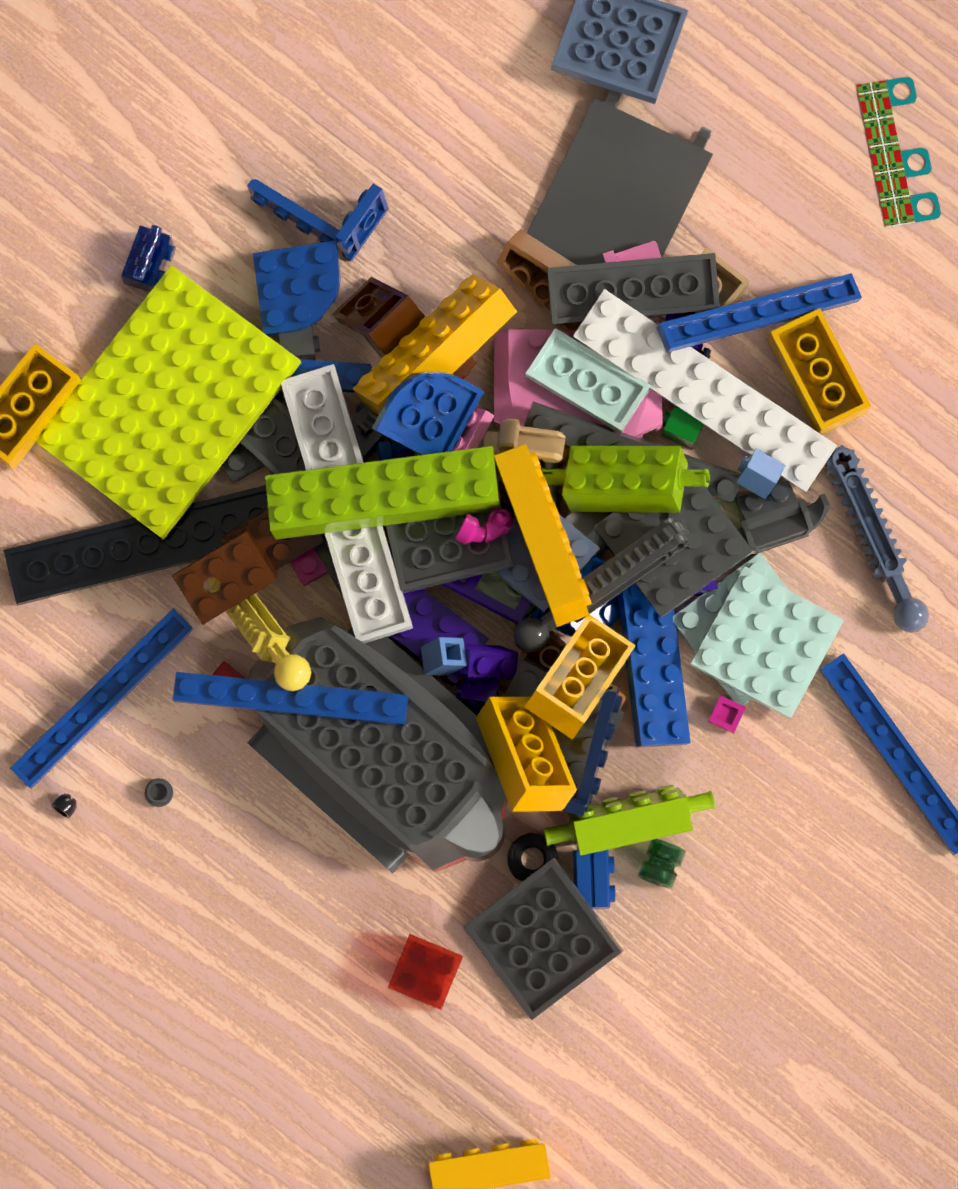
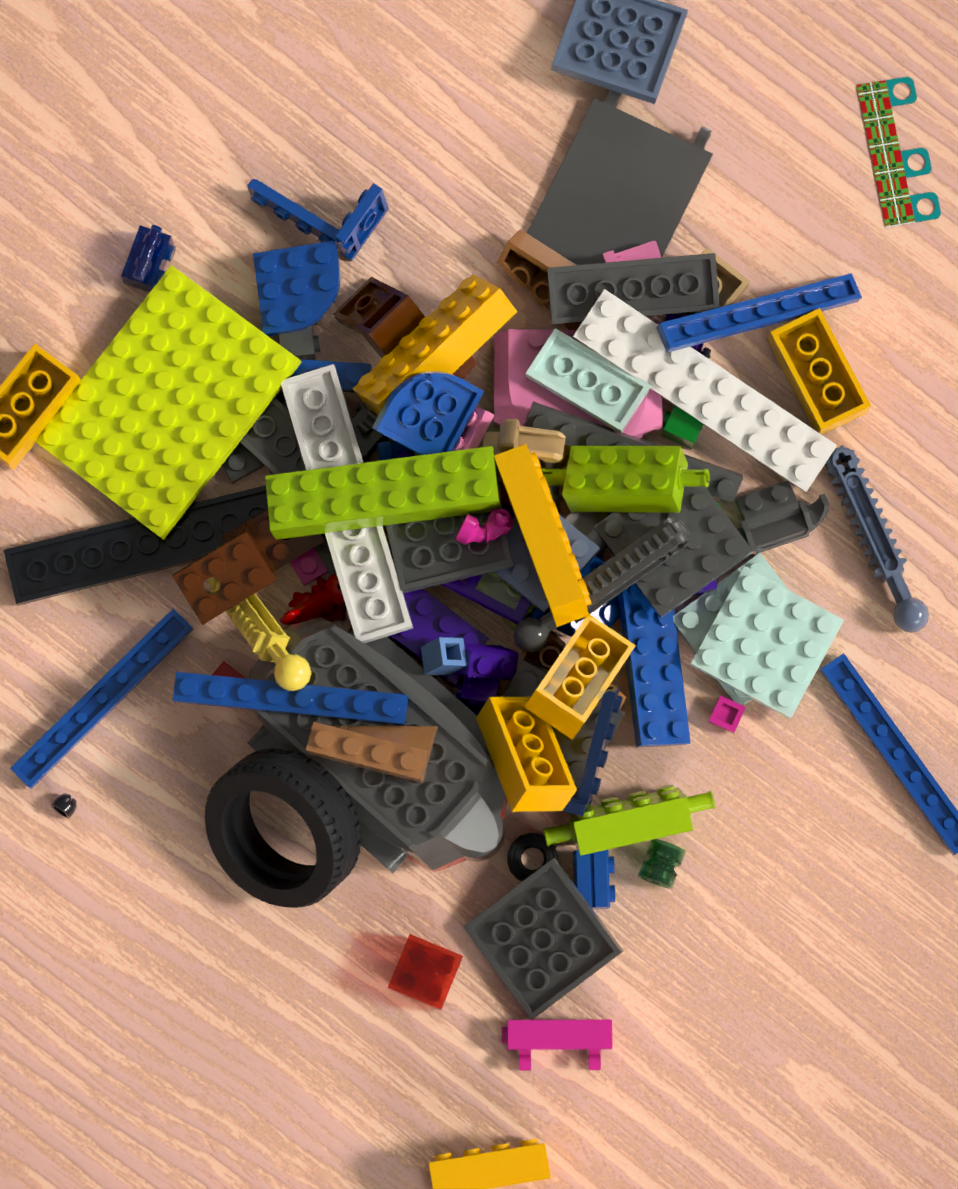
(158, 792): dark grey plate -> none
(317, 800): none -> black tyre
(323, 601): none -> red animal
(383, 749): none -> medium nougat wedge
(558, 1035): none -> dark pink brick
(759, 473): medium blue brick -> none

